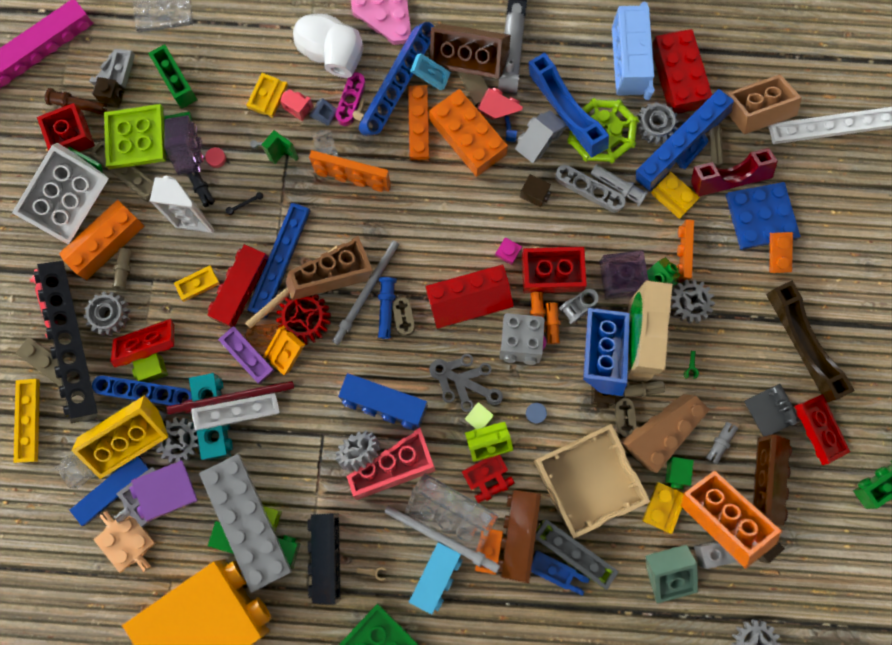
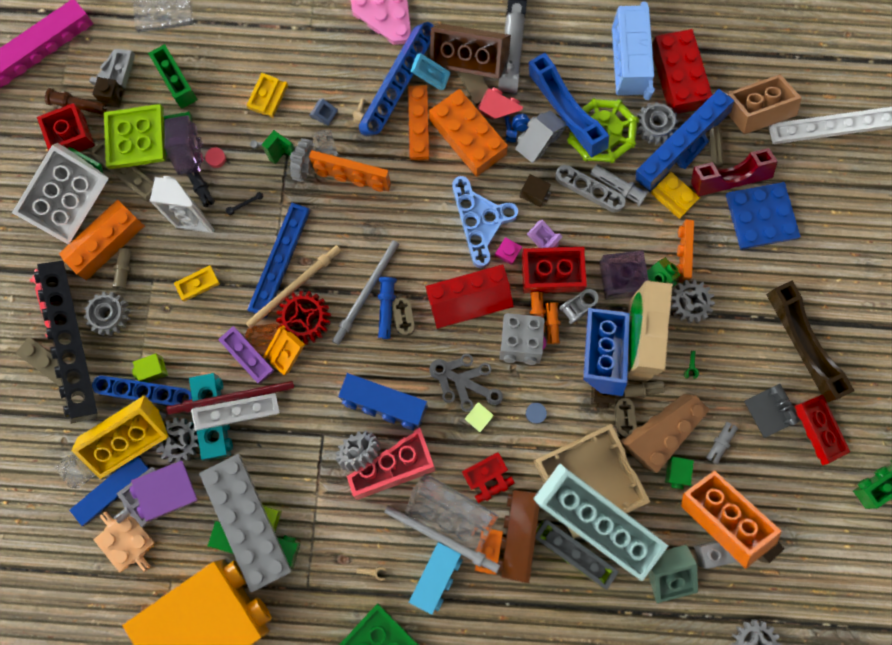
(26, 420): yellow plate -> none
(142, 343): red plate -> none
(238, 286): red brick -> none
(296, 104): coral brick -> none
(299, 160): none -> light grey gear
(324, 559): black slope -> none
(329, 42): white piece -> none
(330, 271): medium nougat wedge -> none
(348, 90): dark pink beam -> none
(483, 228): none -> light blue beam
(489, 441): lime brick -> none
(520, 122): none -> blue plate
(544, 236): none -> lavender bracket
(556, 572): blue hinge -> none
(600, 522): none -> light aqua brick
(663, 508): yellow plate -> none
(771, 477): reddish brown slope -> none
(781, 252): orange plate -> none

